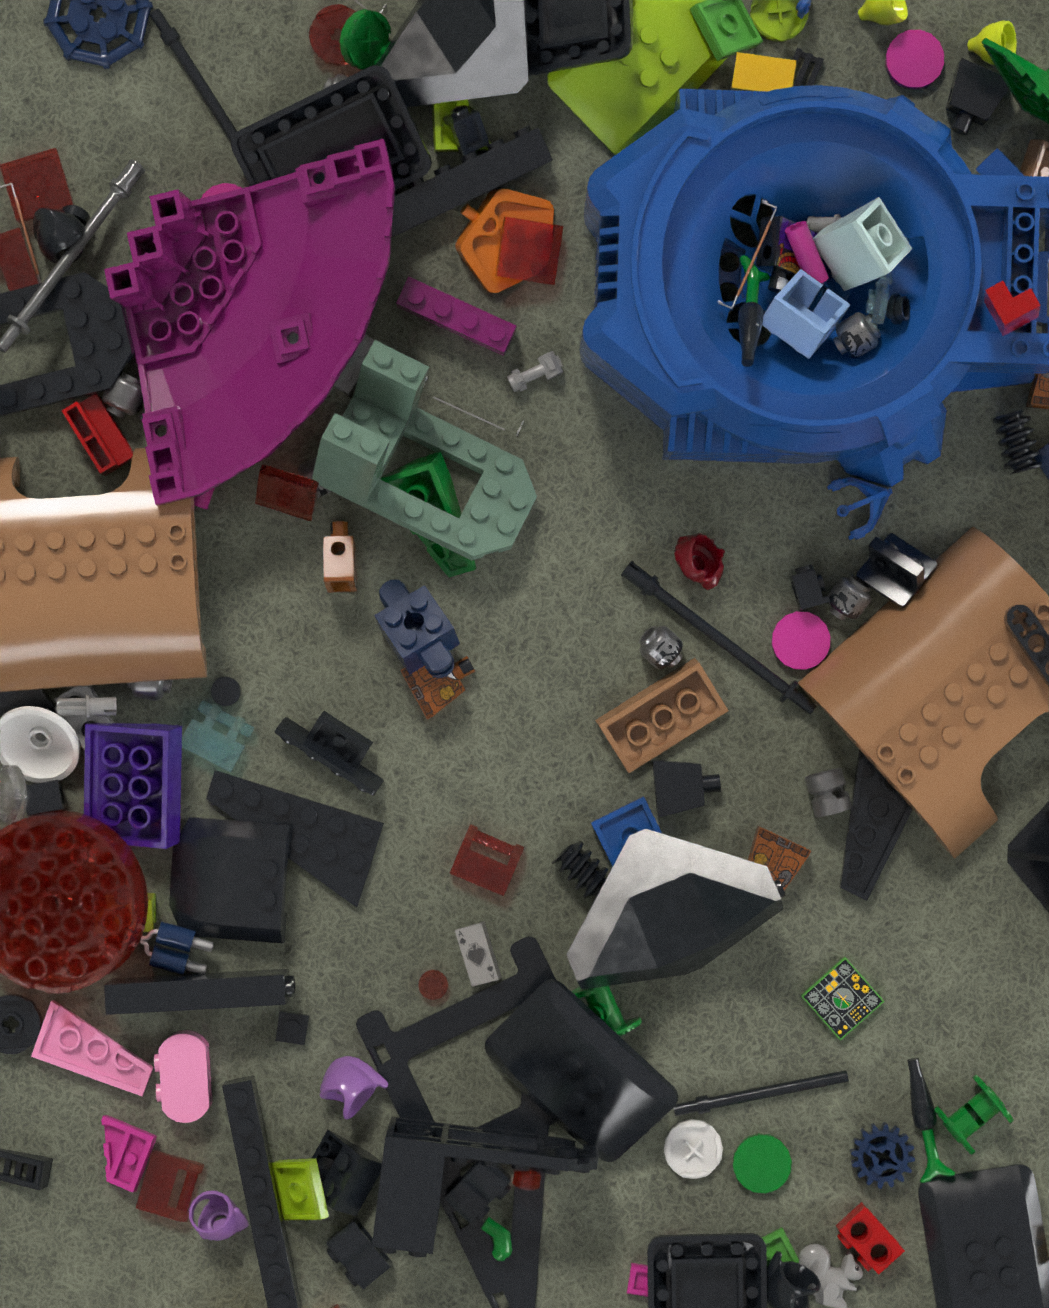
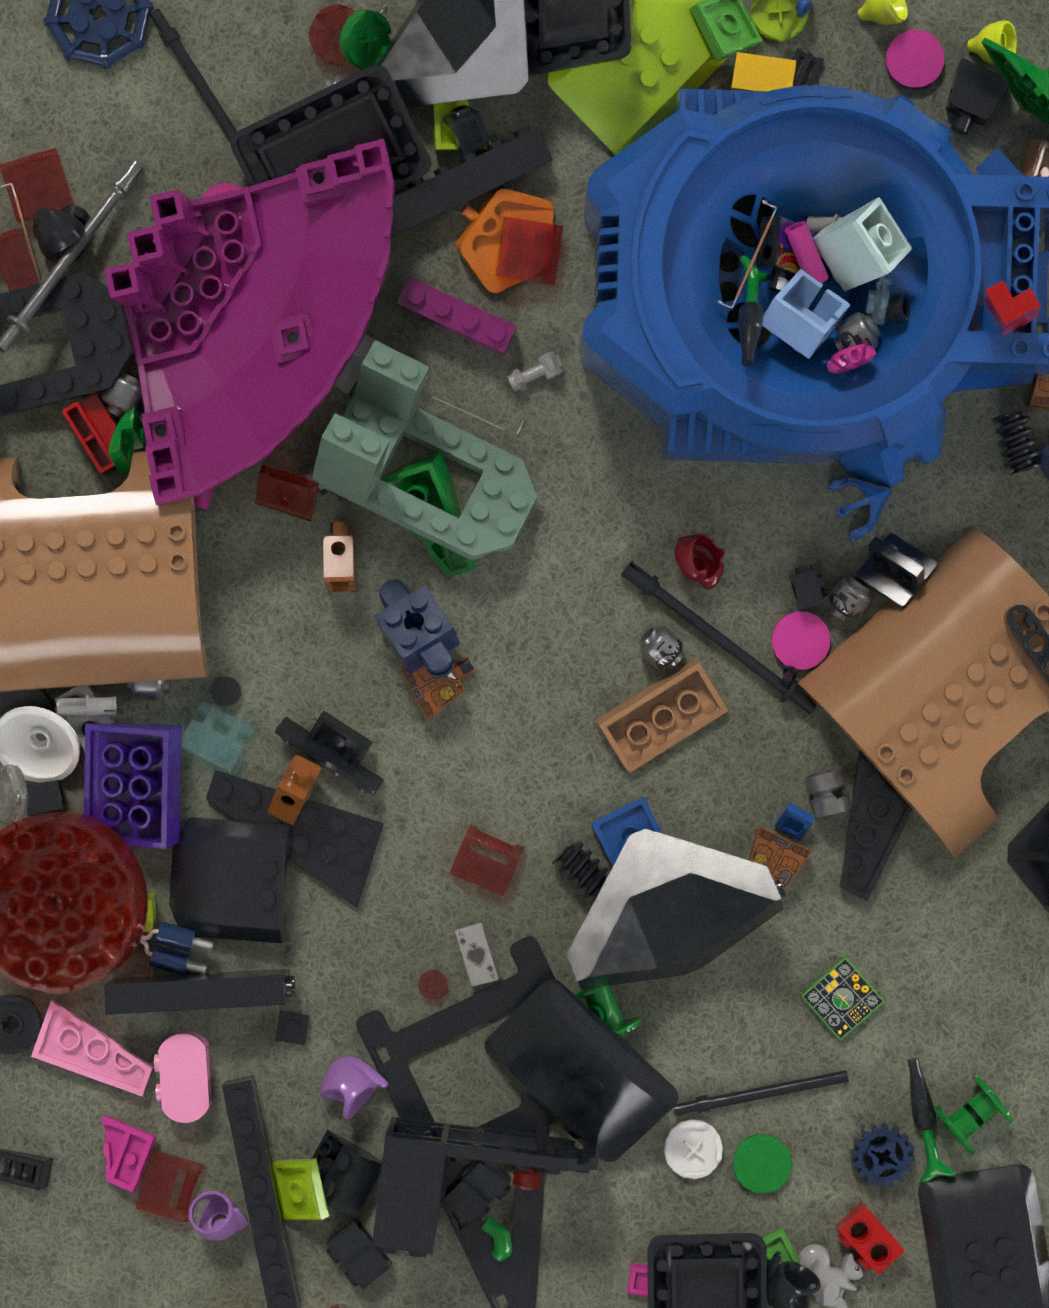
(127, 437): none -> green slope
(296, 783): none -> dark orange torso
(681, 786): black torso -> none
(789, 674): none -> black piece
(794, 821): none -> blue tile
(851, 358): none -> dark pink gear

